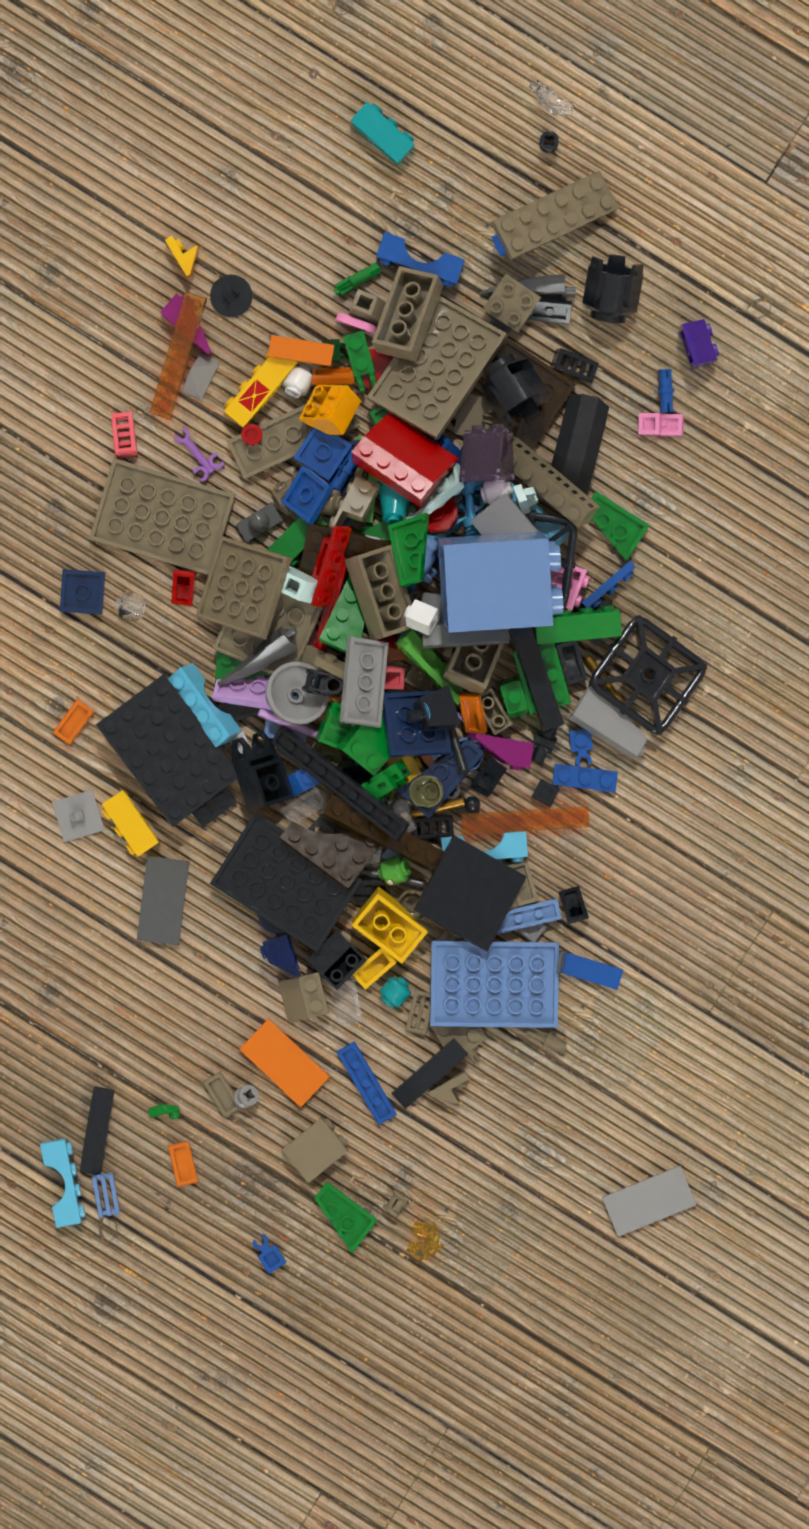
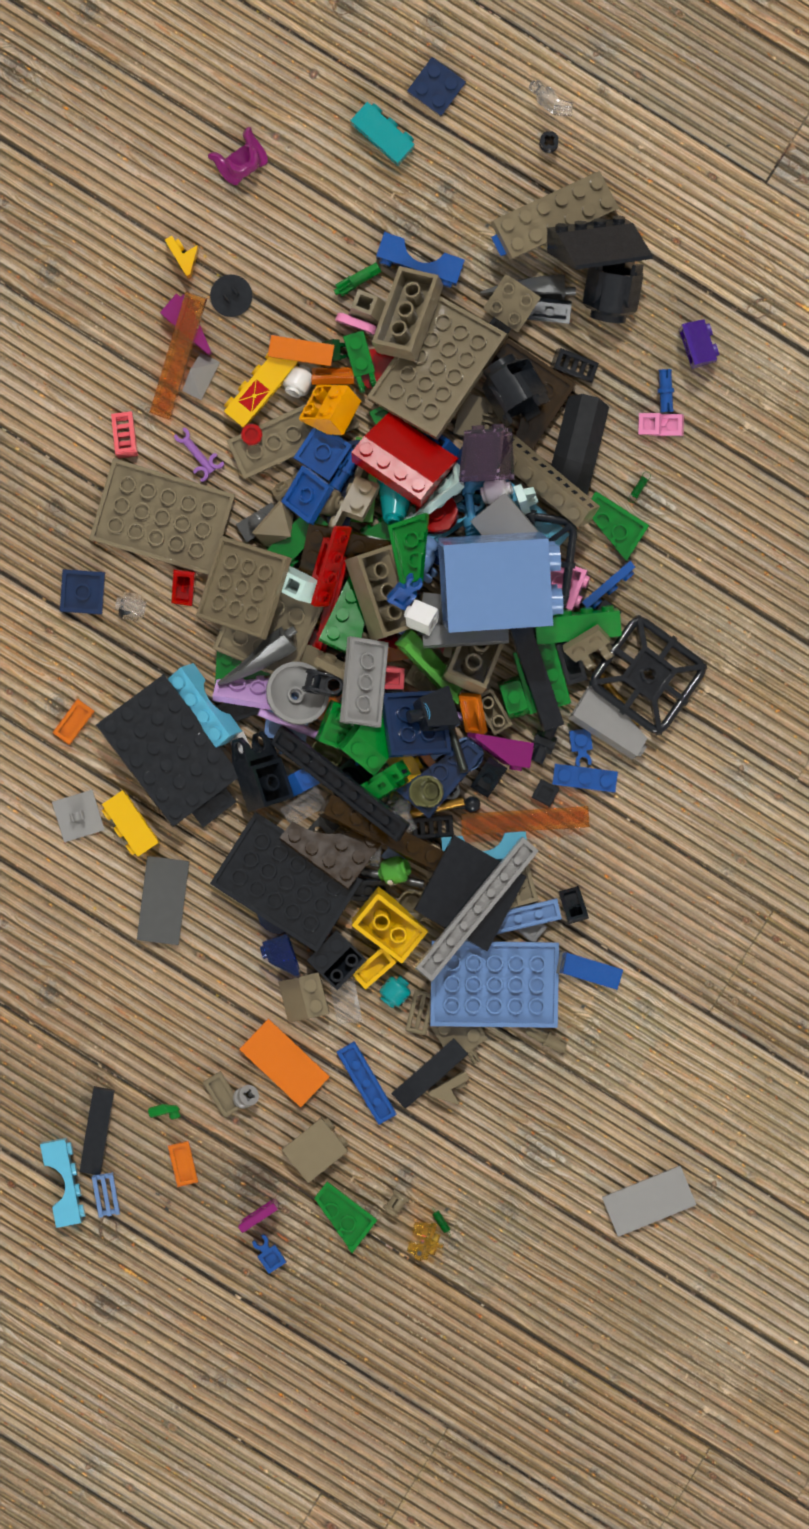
(241, 162): none -> magenta hair
(258, 1215): none -> magenta tile
(275, 525): none -> dark tan slope
(404, 594): none -> blue plate
(436, 86): none -> dark blue plate
(441, 1221): none -> green piece
(476, 909): none -> light grey plate
(586, 643): none -> dark tan plate
(597, 243): none -> black slope
(639, 487): none -> green piece

